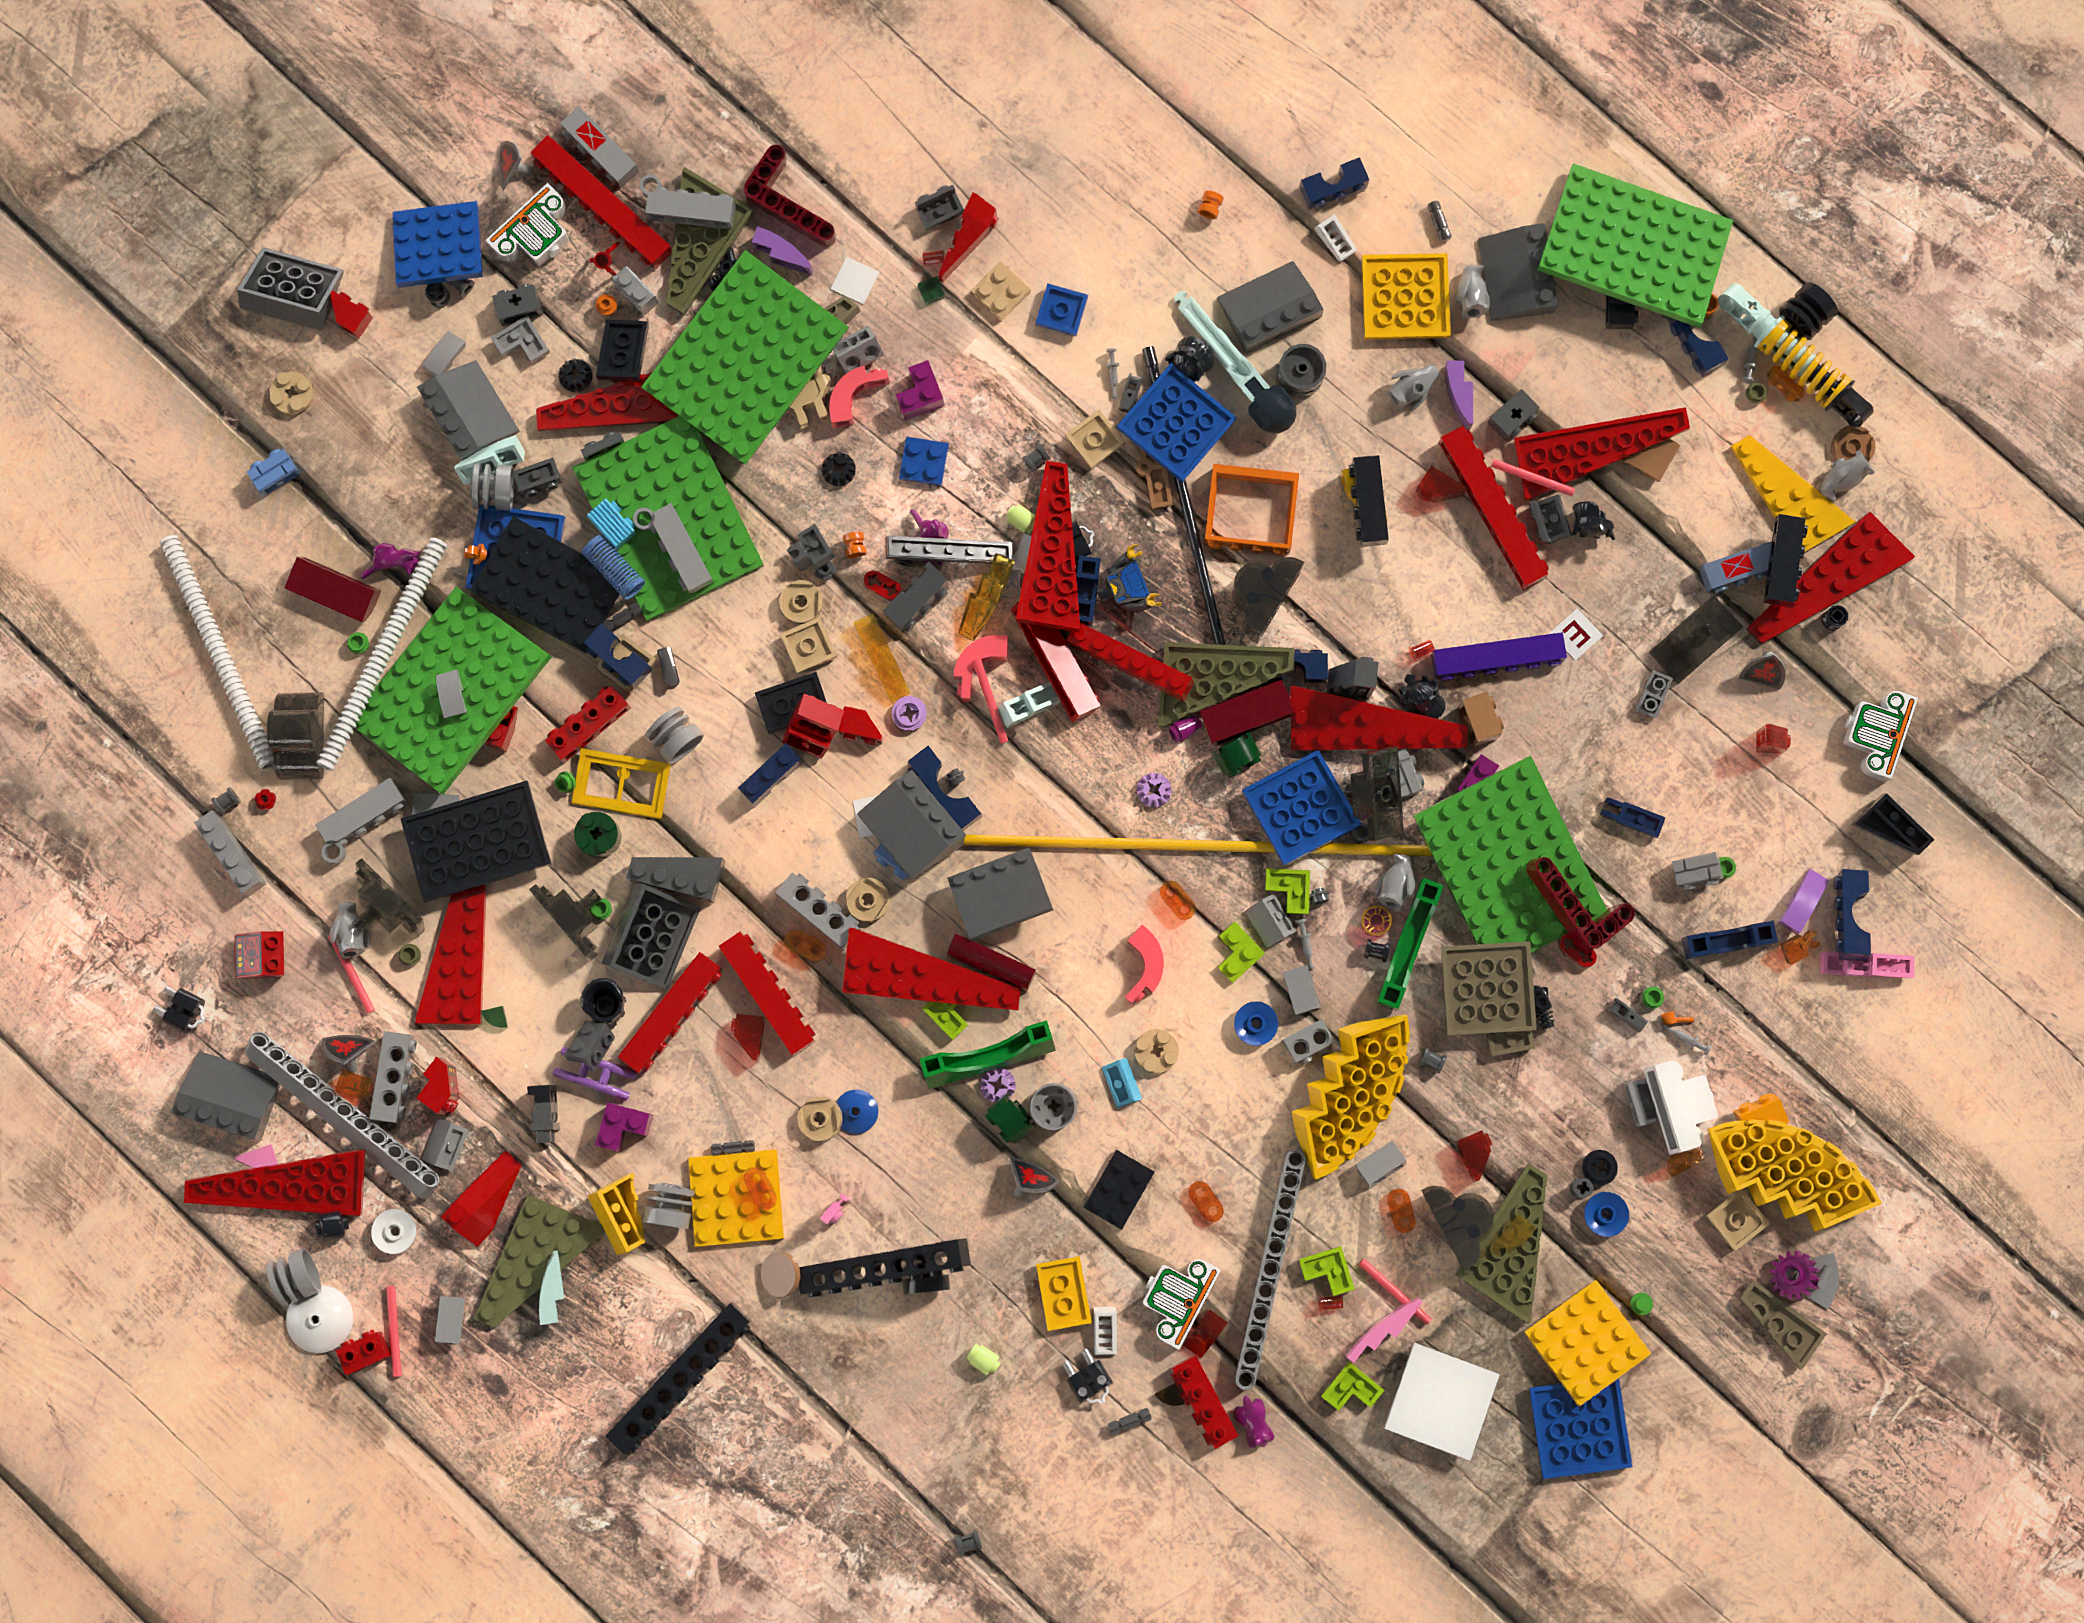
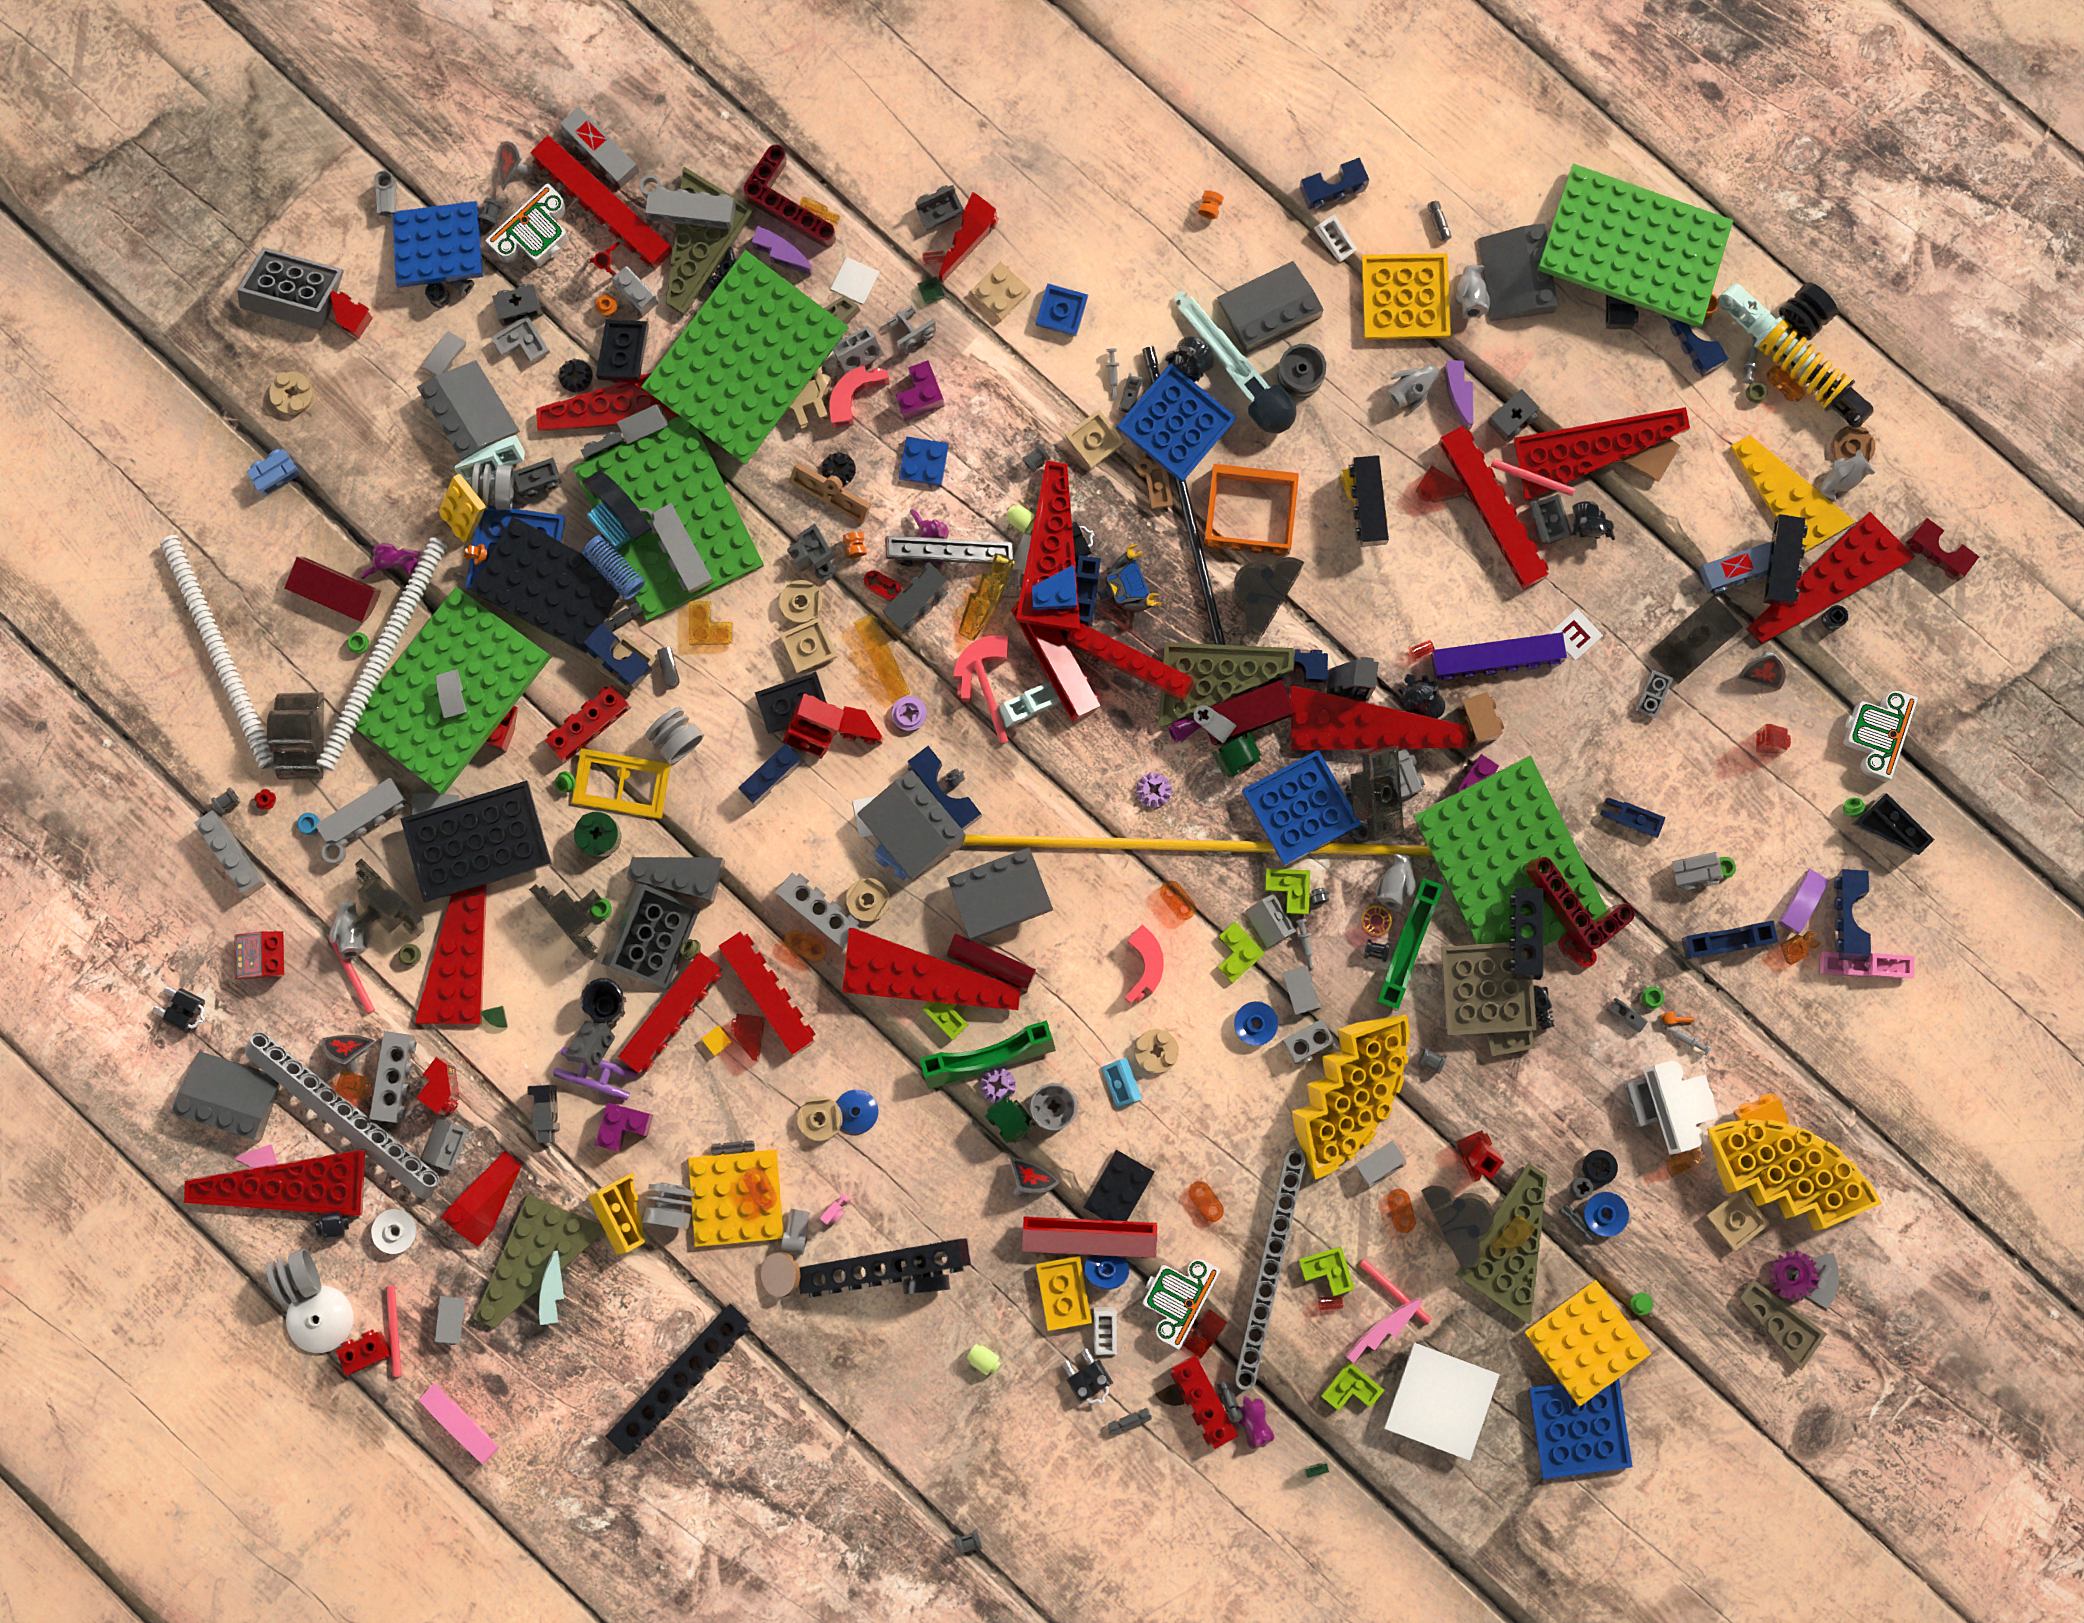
(307, 822): none -> dark azure tile
(385, 194): none -> light grey piece
(459, 1424): none -> bright pink slope
(461, 508): none -> yellow plate
(490, 211): none -> dark grey bush
(619, 503): none -> black slope
(643, 423): none -> light grey hinge
(690, 949): none -> olive plate
(704, 631): none -> clear yellow plate
(716, 1040): none -> yellow tile
(795, 1236): none -> light grey piece
(819, 209): none -> clear yellow tile
(830, 491): none -> medium nougat hinge
(923, 333): none -> light grey plate
(1056, 591): none -> blue wing
(1089, 1237): none -> red brick
(1114, 1265): none -> blue dish
(1216, 725): none -> light grey piece
(1229, 1401): none -> dark grey axle
(1316, 1469): none -> clear green tile
(1486, 1160): none -> red brick
(1533, 900): none -> black brick
(1577, 1222): none -> dark grey axle
(1854, 807): none -> bright green plate
(1926, 541): none -> dark red arch

